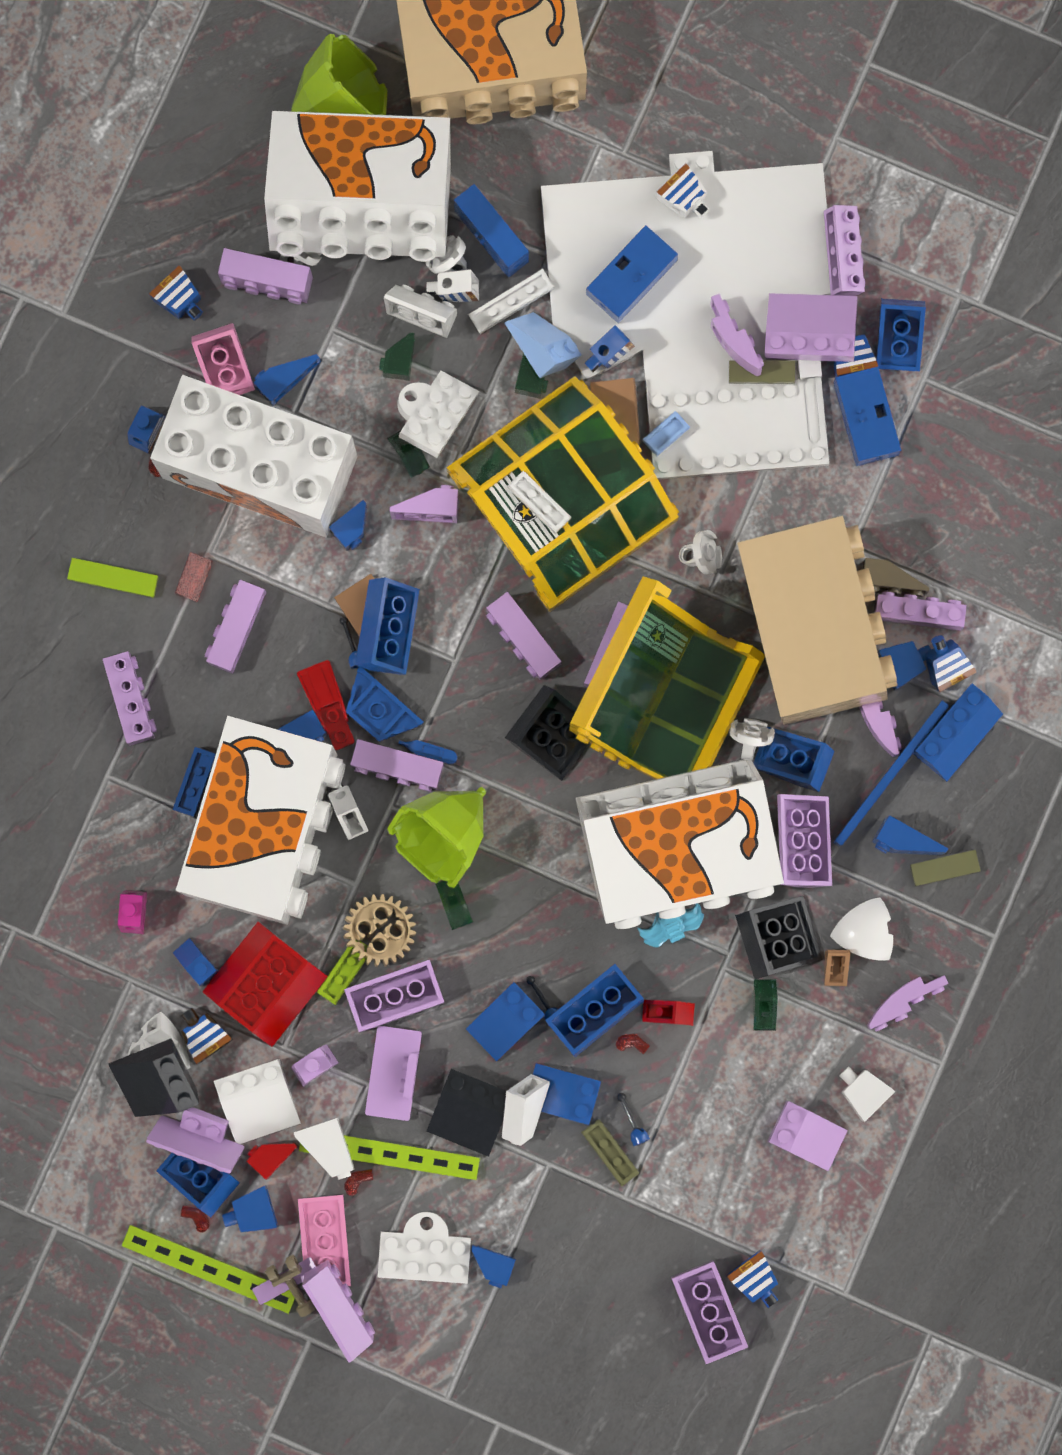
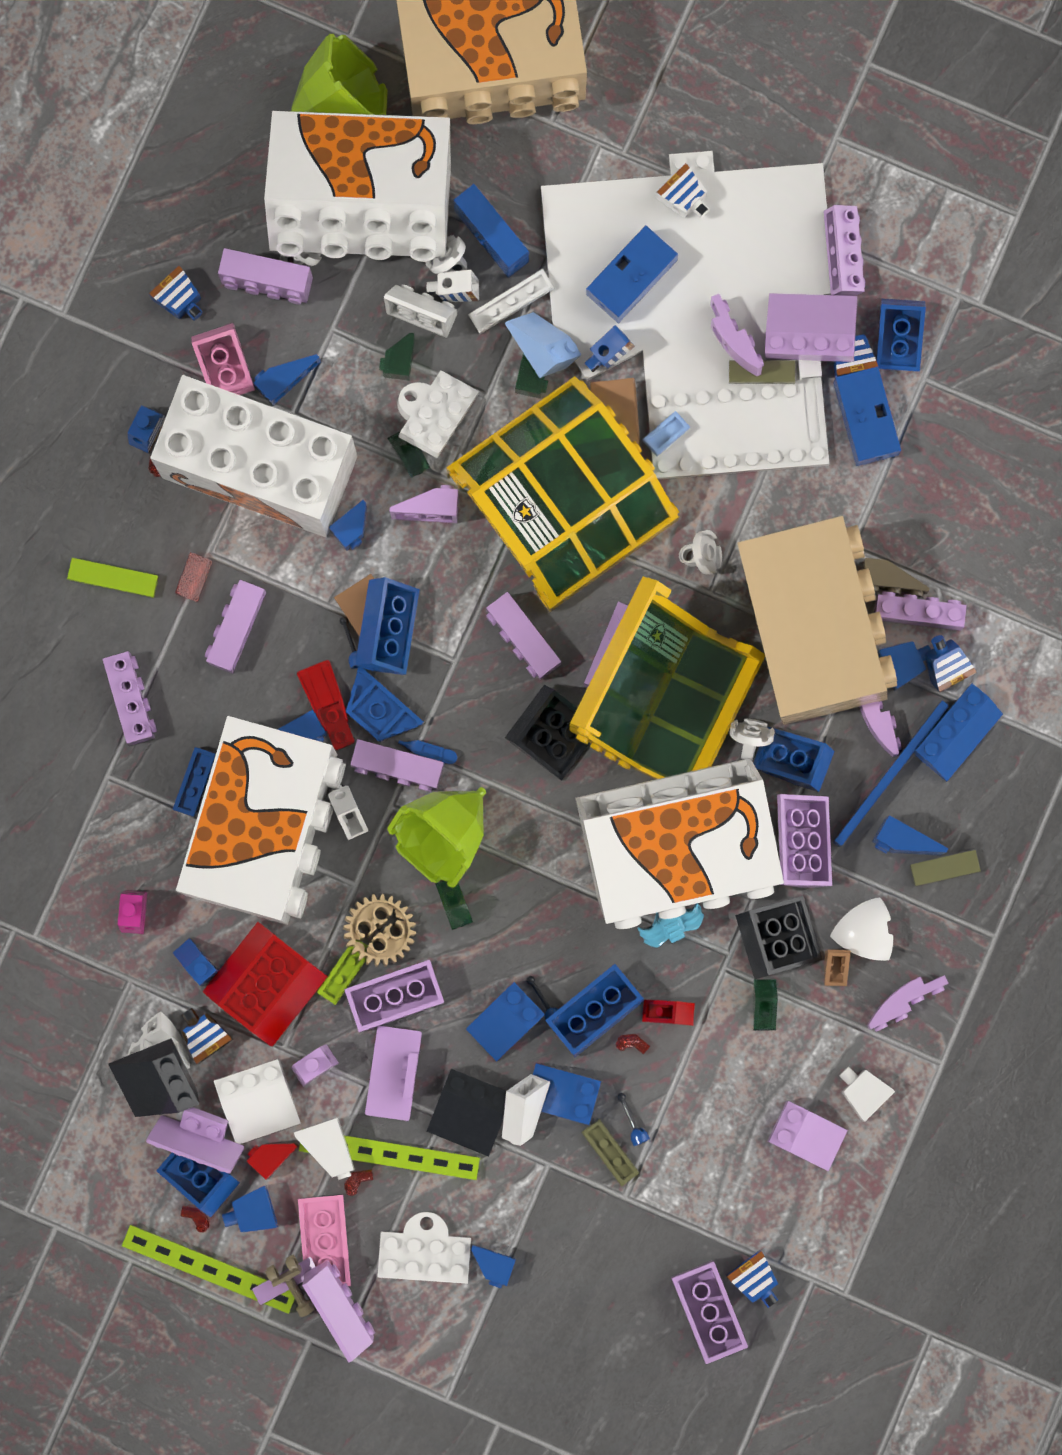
(539, 502): white tile -> none

